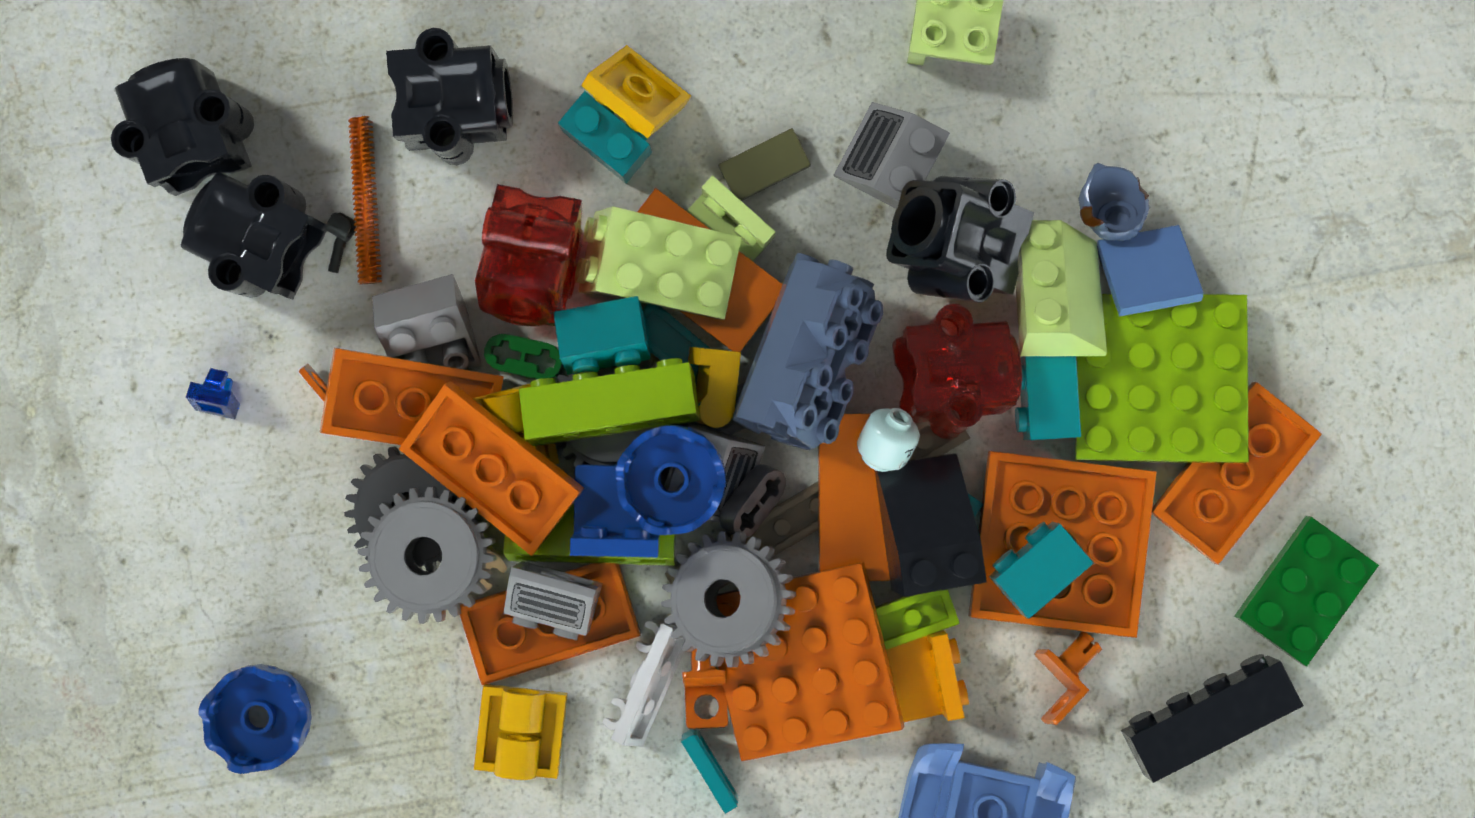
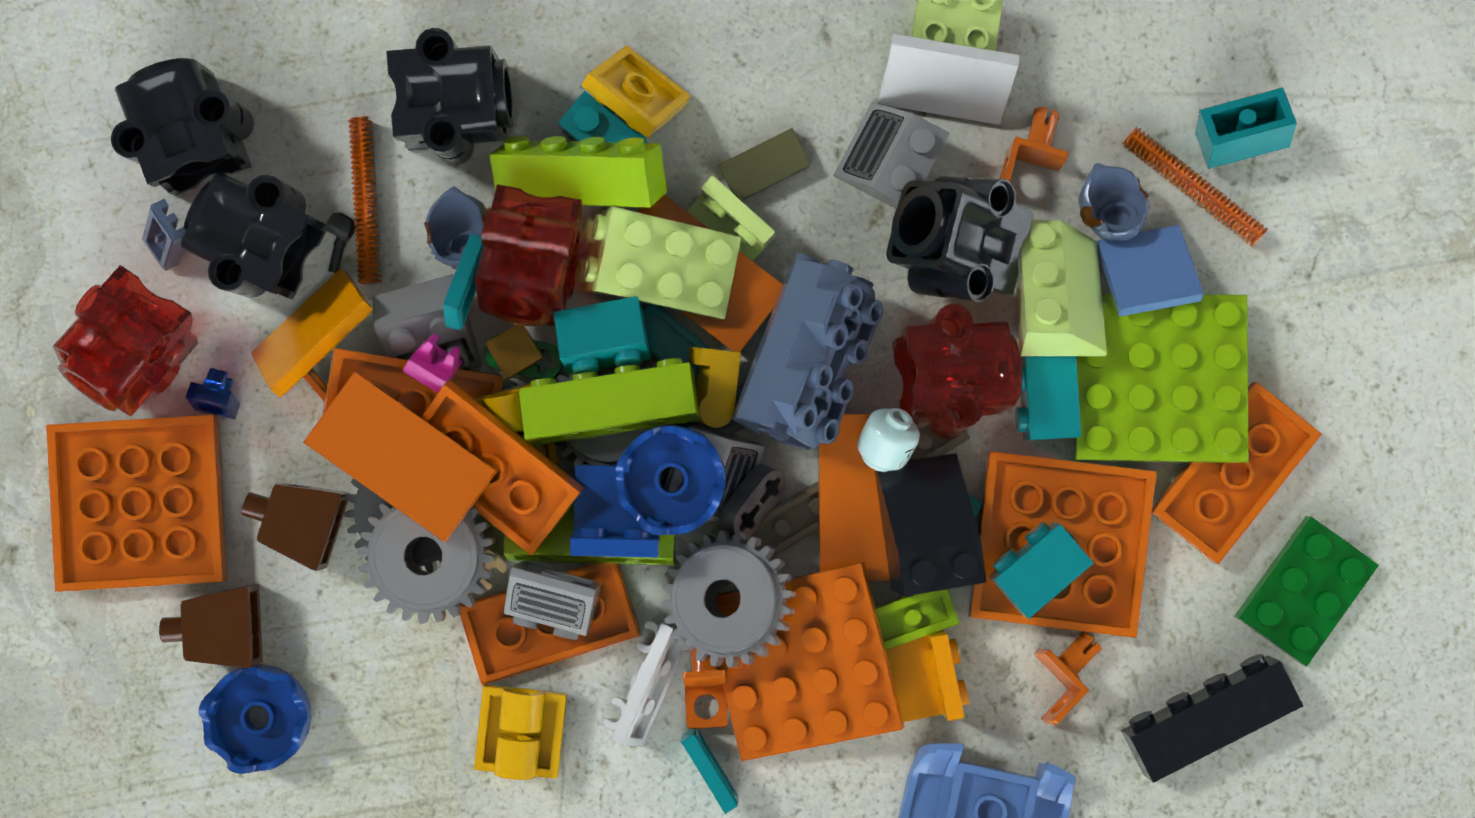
(124, 343): none -> clear red piece
(136, 503): none -> orange plate
(168, 249): none -> sand blue tile
(219, 628): none -> reddish brown torso
(298, 521): none -> reddish brown torso
(311, 332): none -> light orange tile
(400, 457): none -> orange tile
(432, 364): none -> dark pink tile
(451, 223): none -> sand blue hair
(463, 288): none -> teal tile
(514, 351): none -> pearl gold tile
(585, 170): none -> lime brick
(947, 79): none -> white tile
(1037, 147): none -> orange bracket
(1195, 186): none -> orange axle
(1245, 128): none -> teal brick

